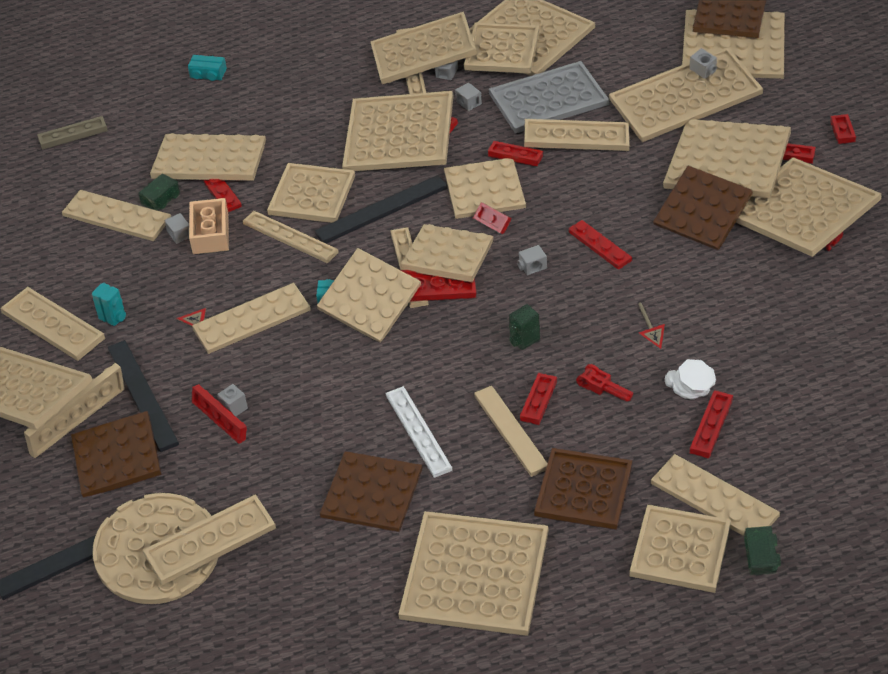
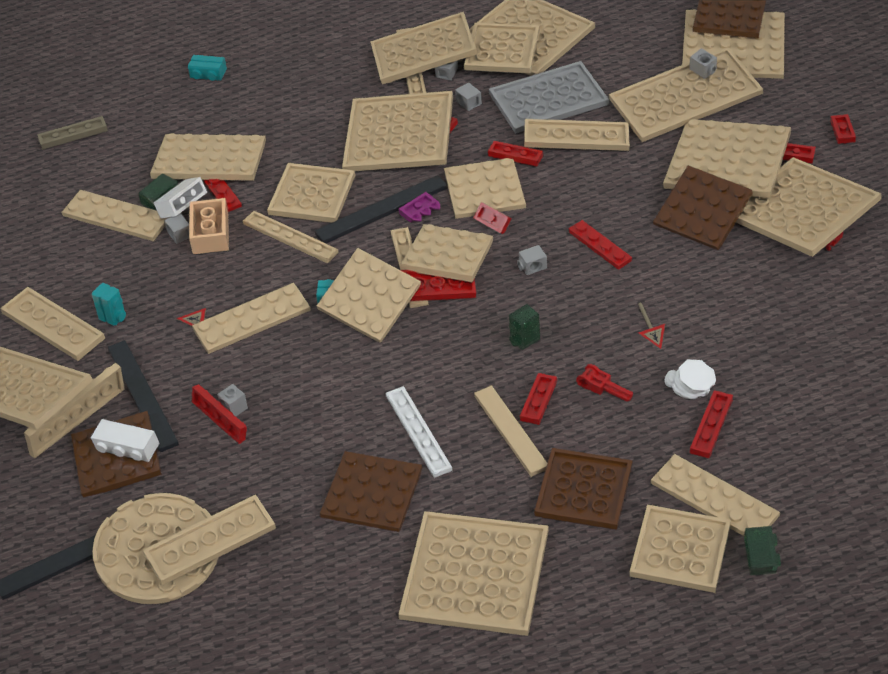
(125, 440): none -> white brick
(180, 197): none -> white brick
(418, 207): none -> magenta plate

